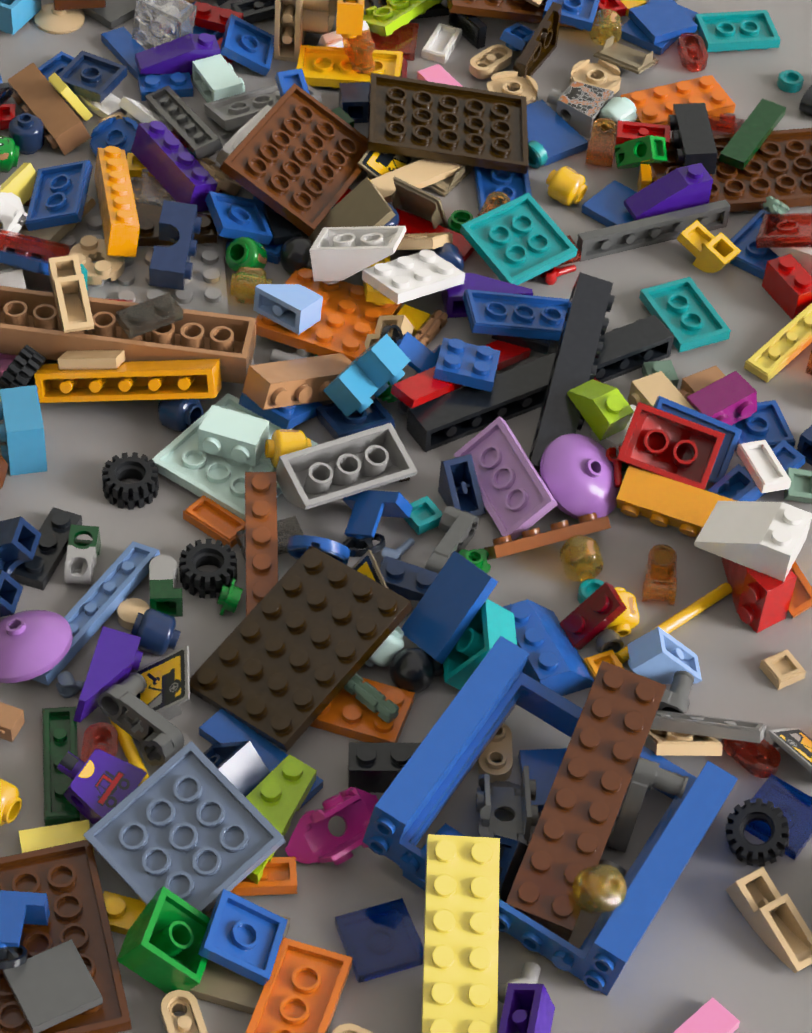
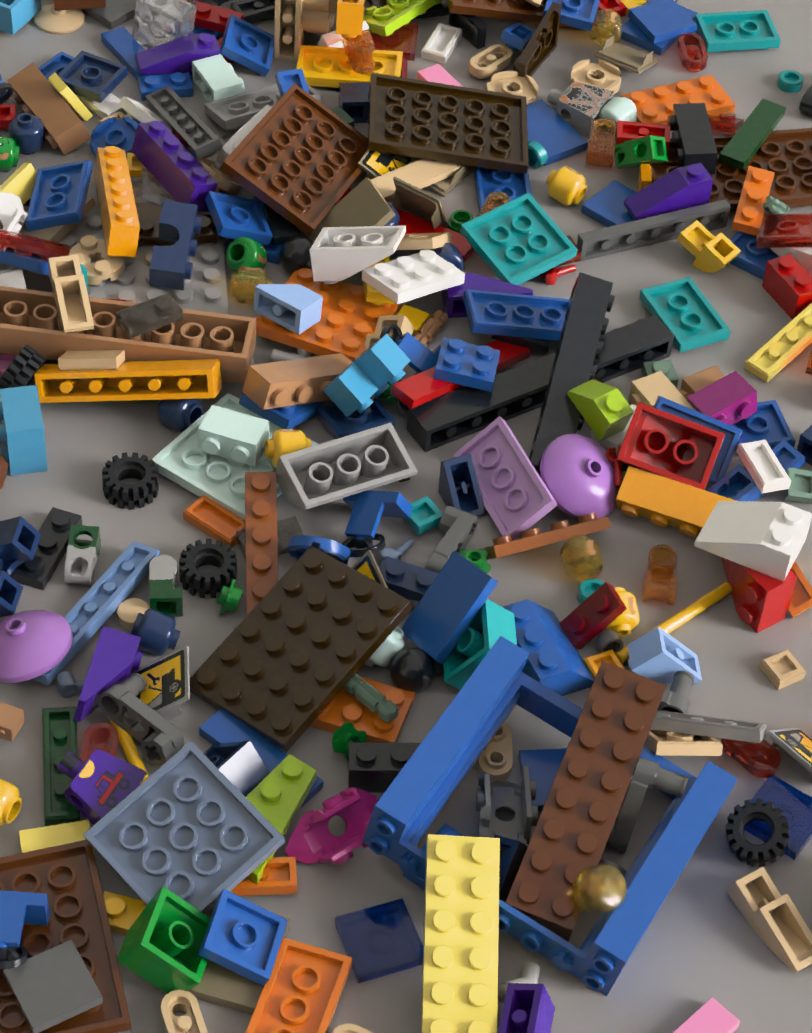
(343, 735): none -> green plate
(750, 205): none -> orange plate

